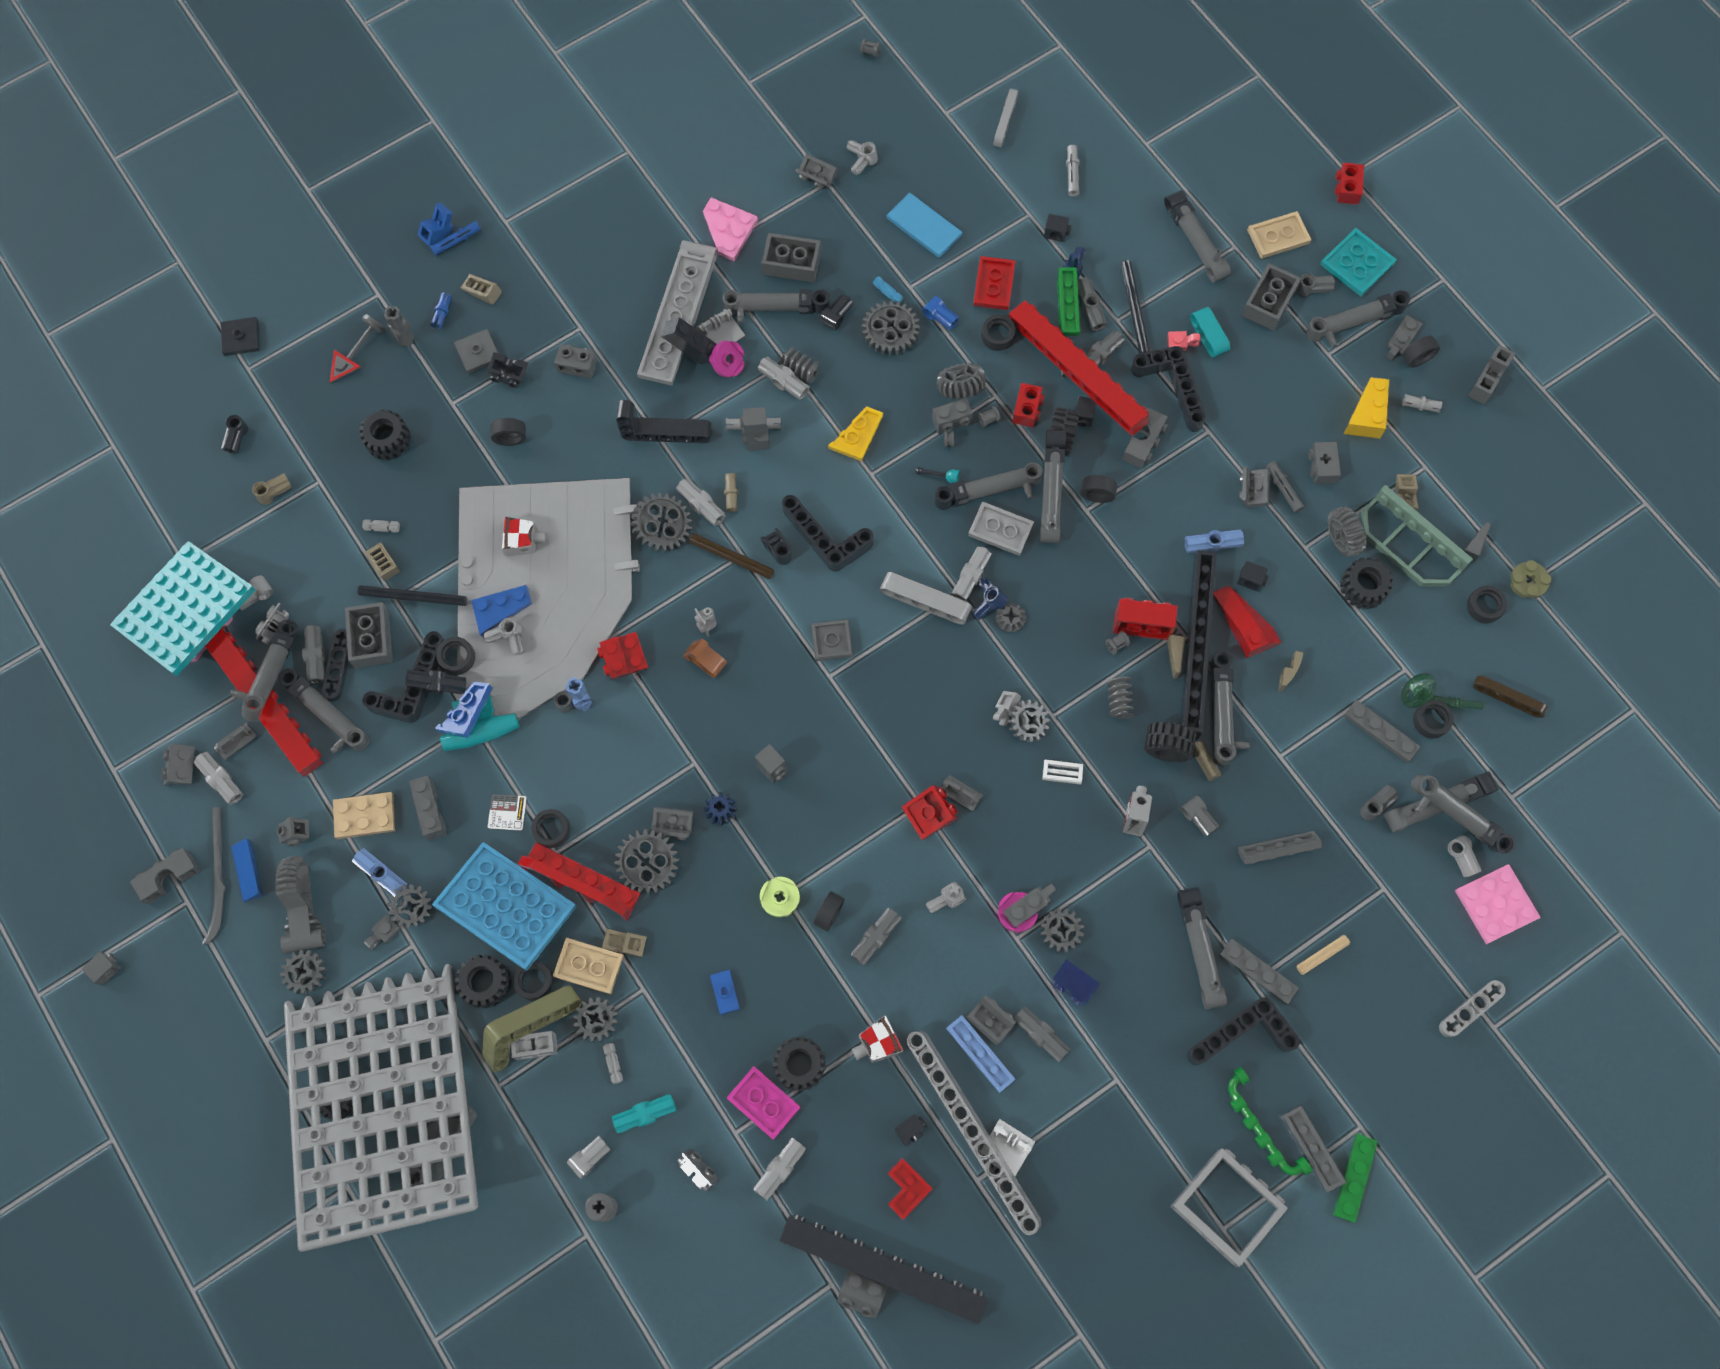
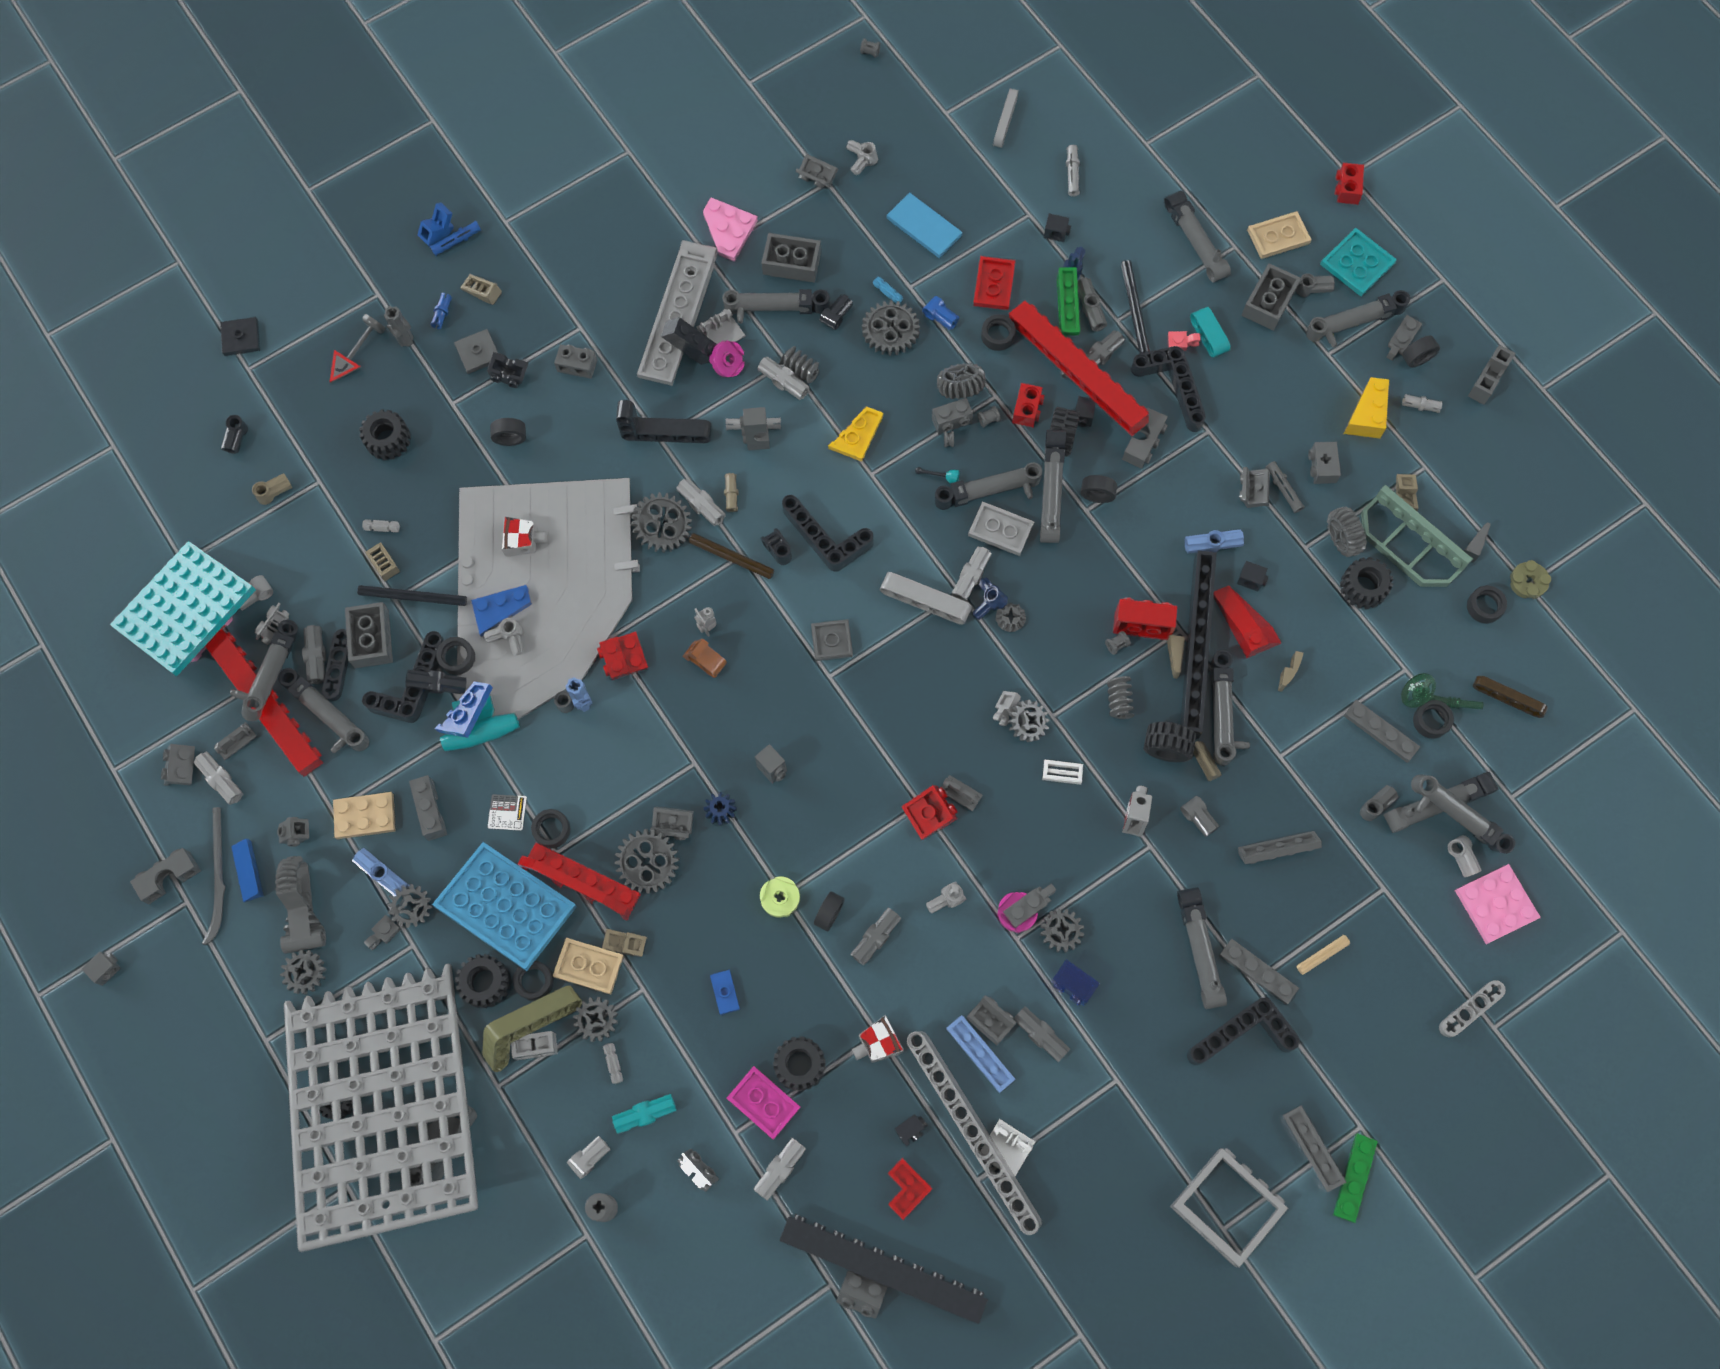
(1263, 1138): green bar -> none

